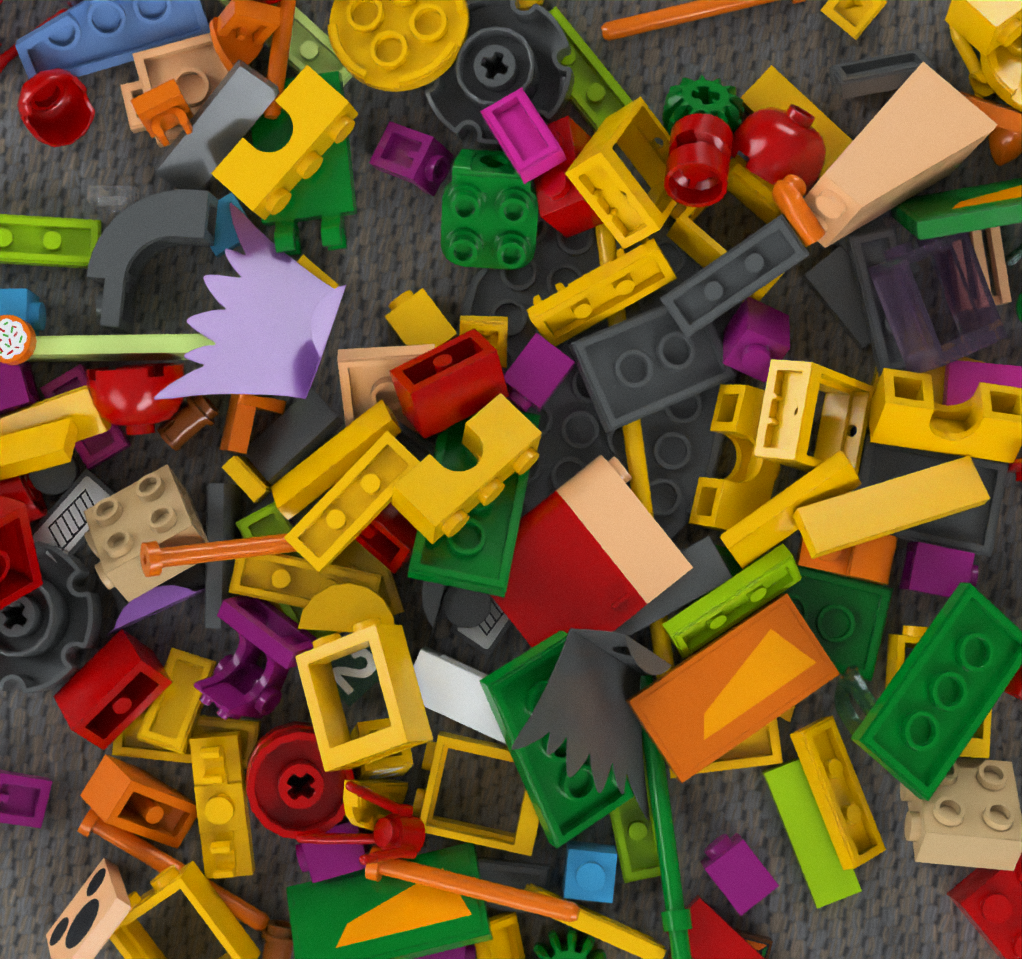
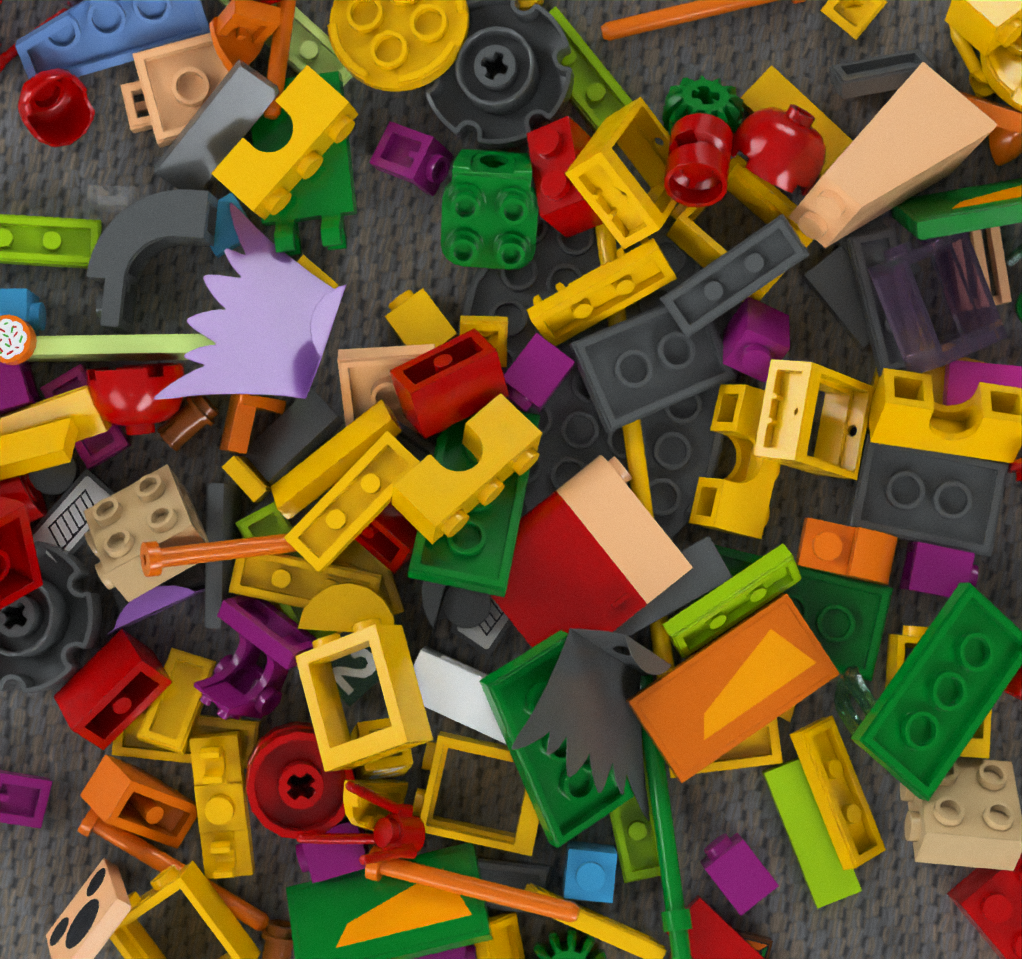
(162, 110): orange tile -> none
(523, 135): dark pink tile -> none
(775, 518): yellow tile -> none
(789, 198): orange arm -> none
(890, 506): yellow tile -> none

